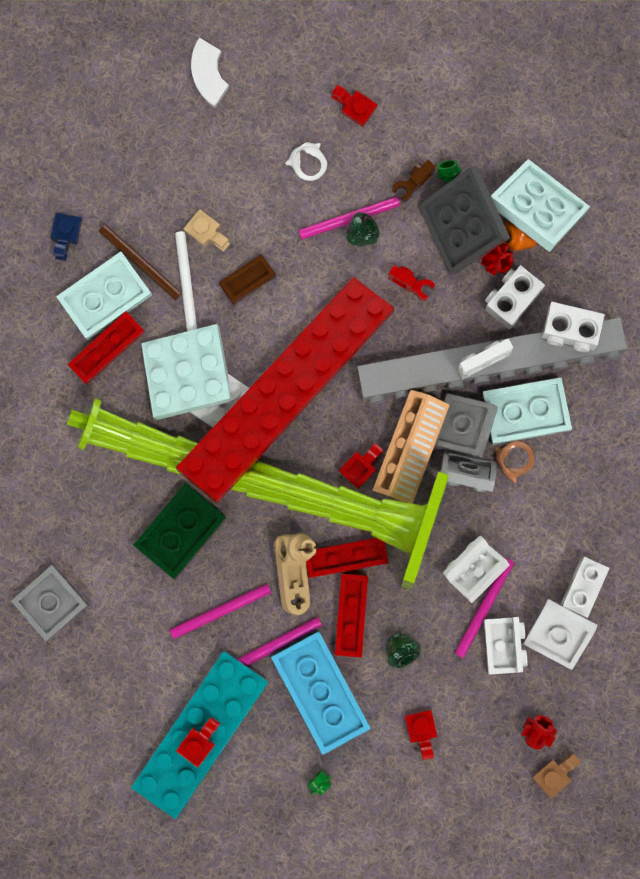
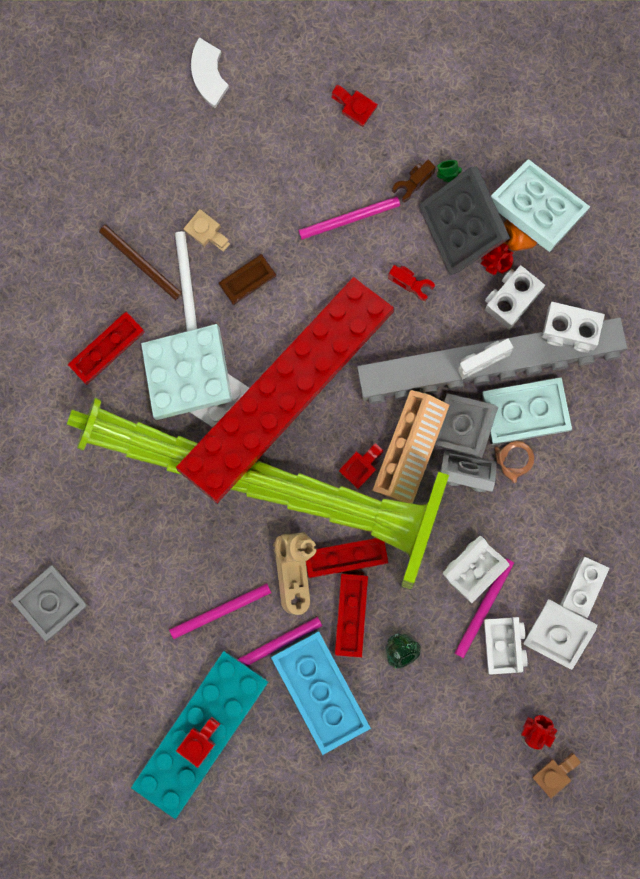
(65, 231): dark blue plate -> none
(104, 295): light aqua plate -> none
(179, 531): dark green plate -> none
(313, 149): white piece -> none
(320, 783): green plate -> none
(362, 230): clear green cone -> none
(422, 729): red plate -> none

